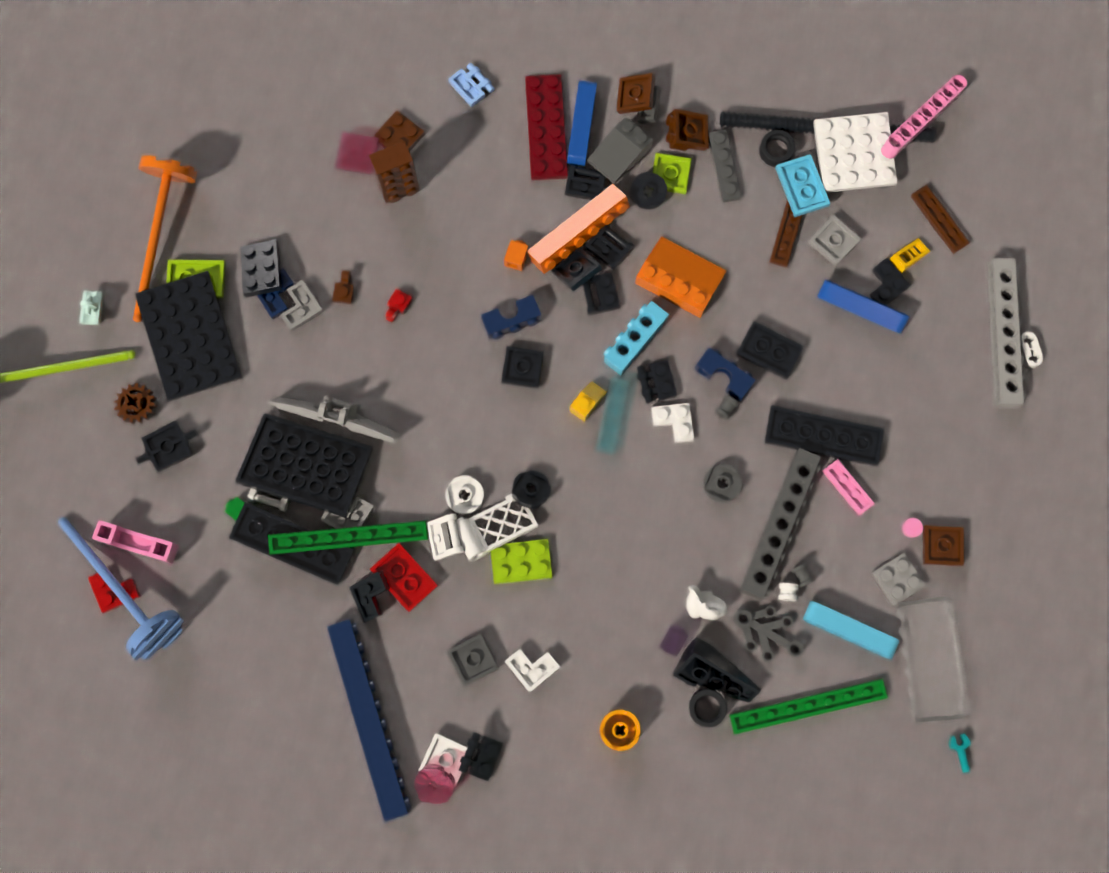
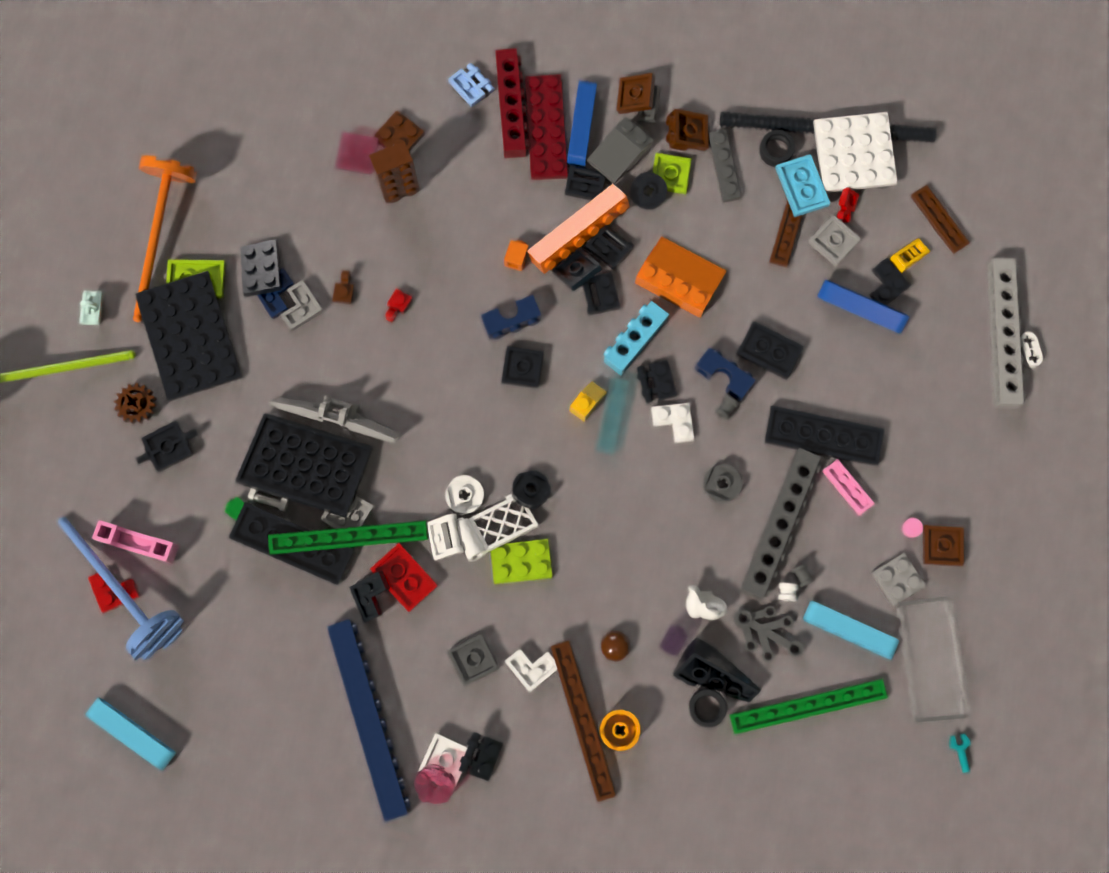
(130, 733): none -> medium azure beam
(509, 59): none -> dark red brick
(583, 721): none -> reddish brown tile
(615, 645): none -> reddish brown hair
(848, 203): none -> red plate
(923, 116): bright pink beam -> none

